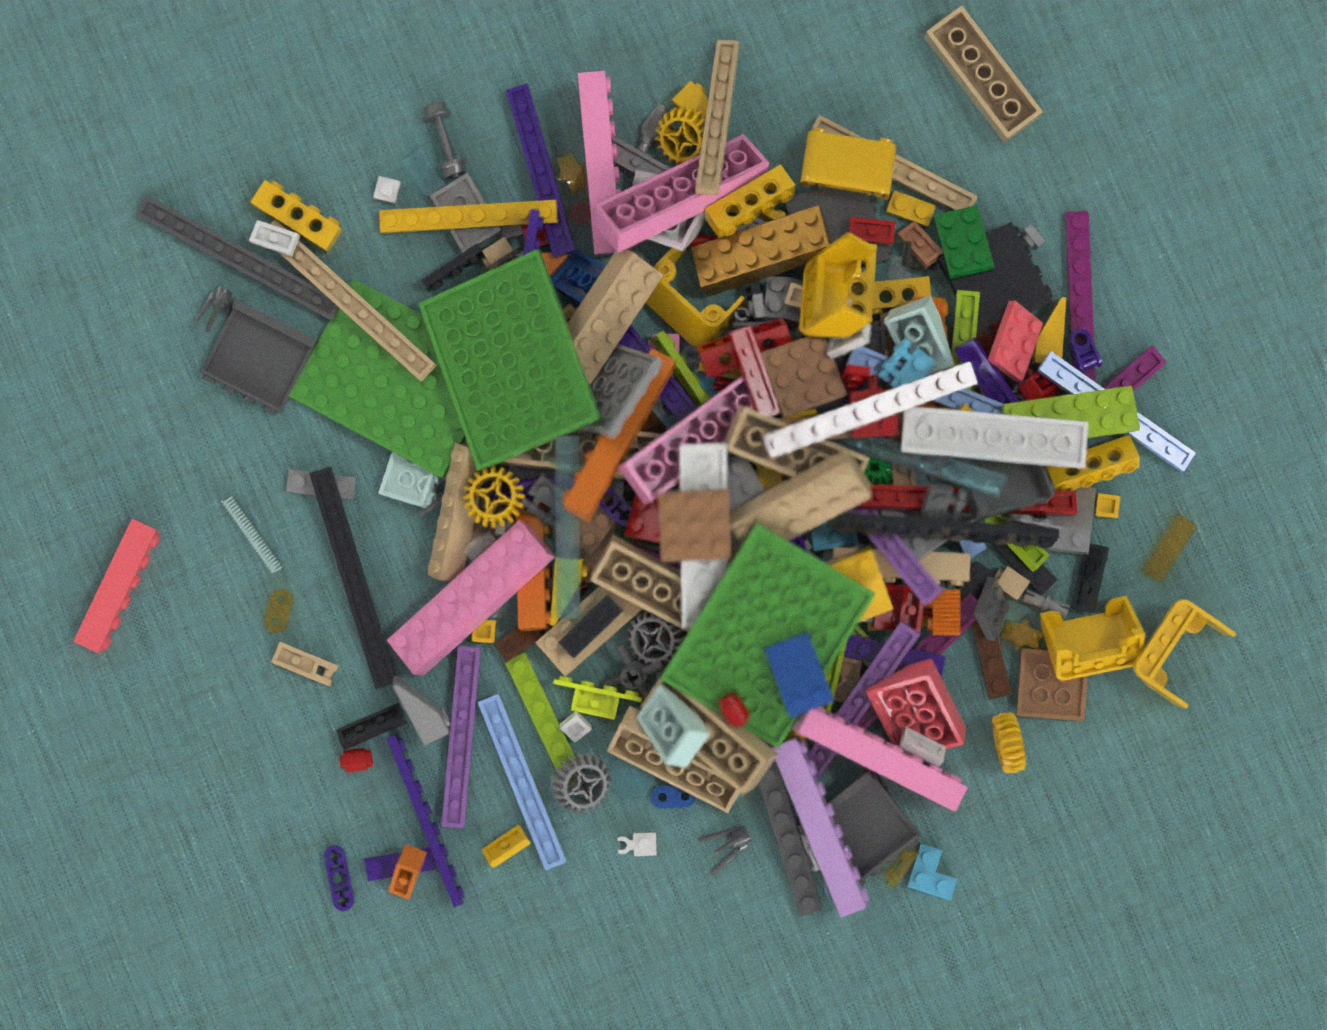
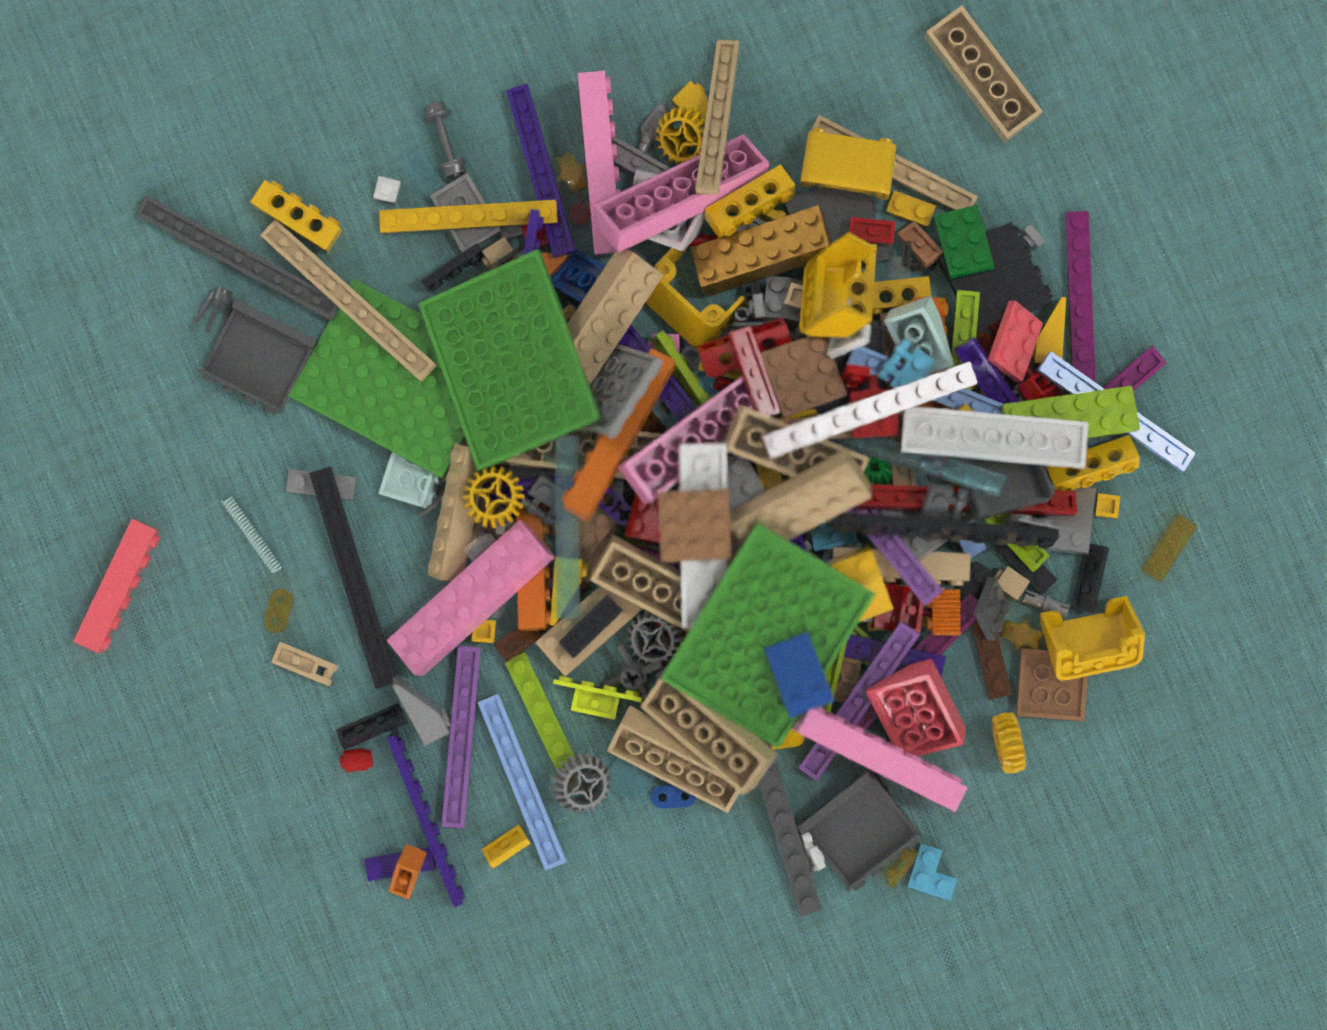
(274, 238): white plate -> none
(347, 893): dark purple beam -> none
(575, 726): white plate -> none
(643, 844): white plate -> none
(672, 727): light aqua slope -> none
(734, 709): red brick -> none
(739, 839): dark grey plant -> none
(820, 826): lavender brick -> none
(922, 747): white plate -> none
(1084, 352): dark purple piece -> none
(1180, 618): yellow windscreen -> none

